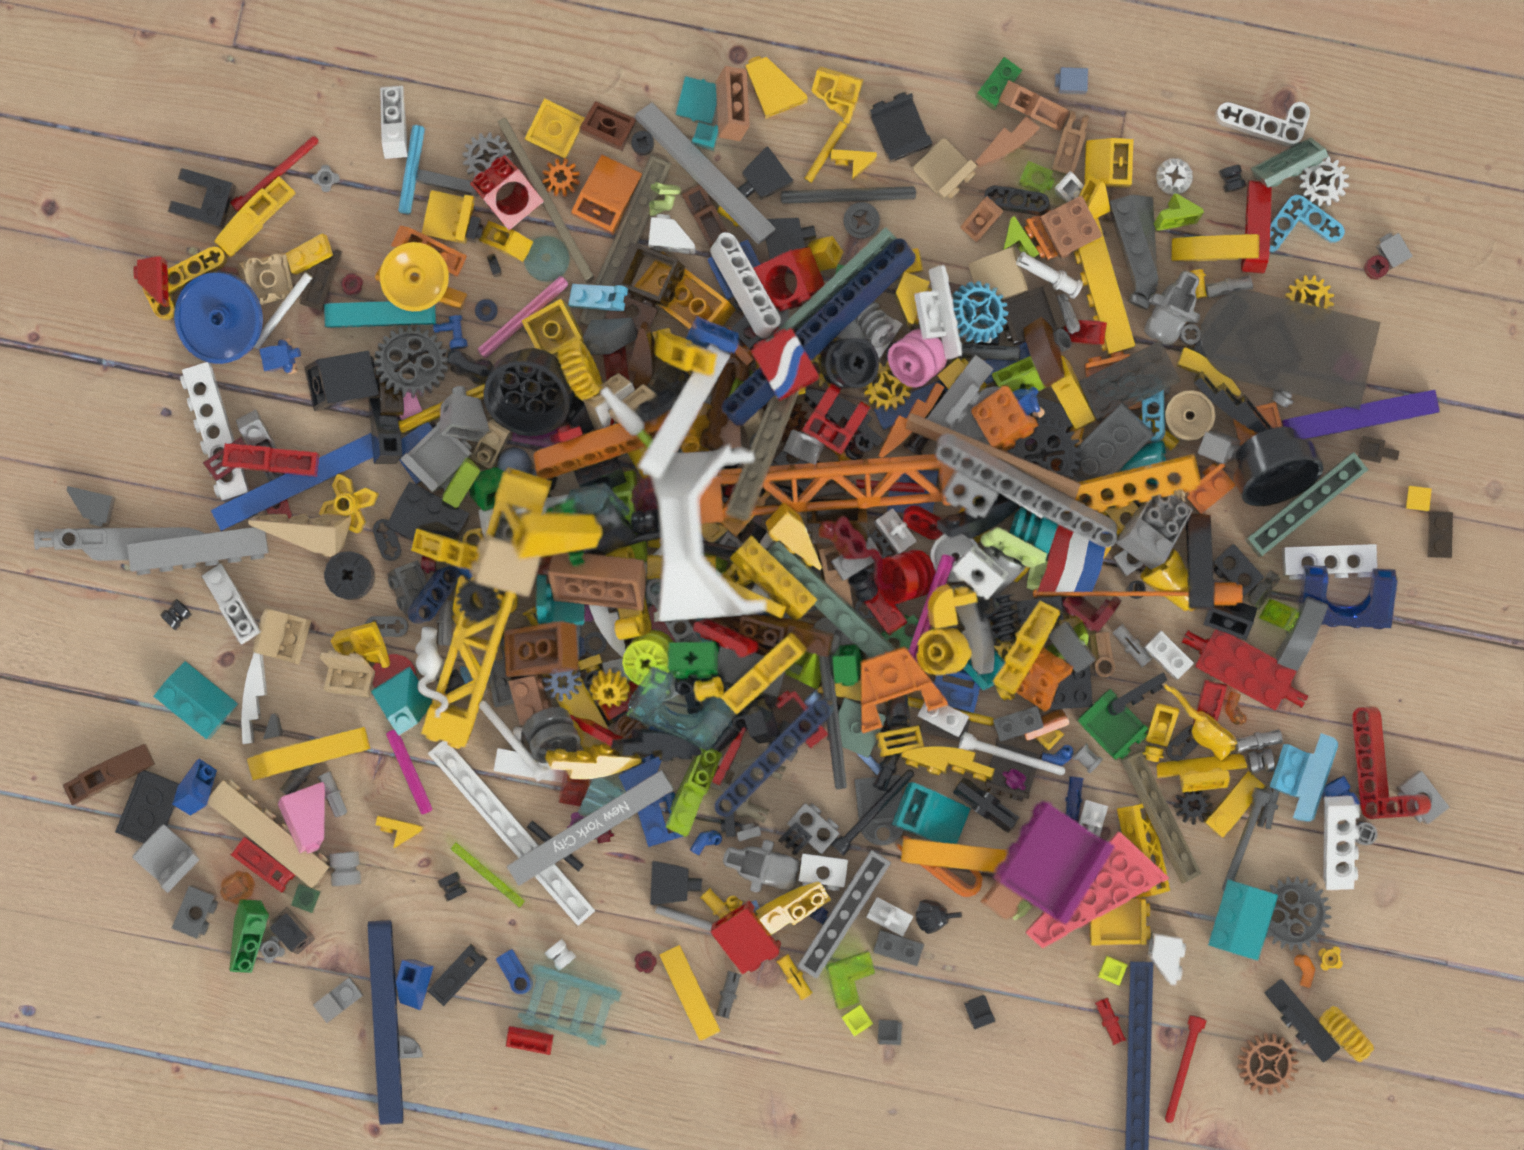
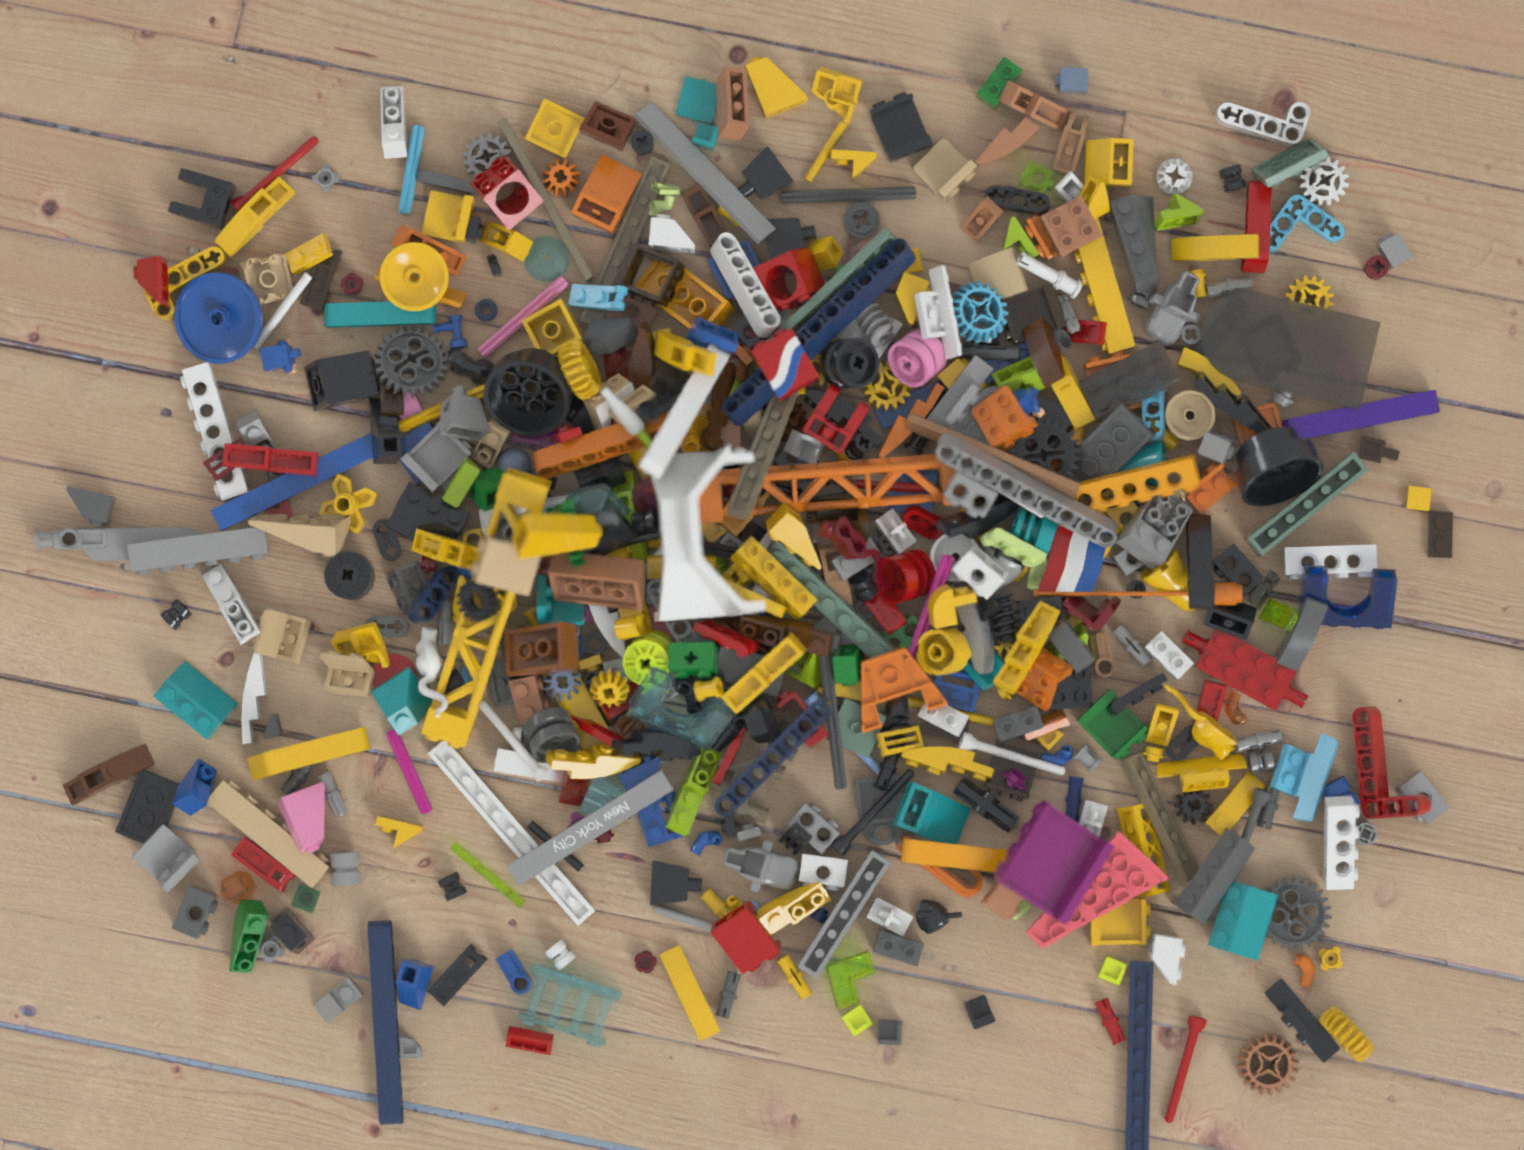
(1214, 876): none -> dark grey wedge

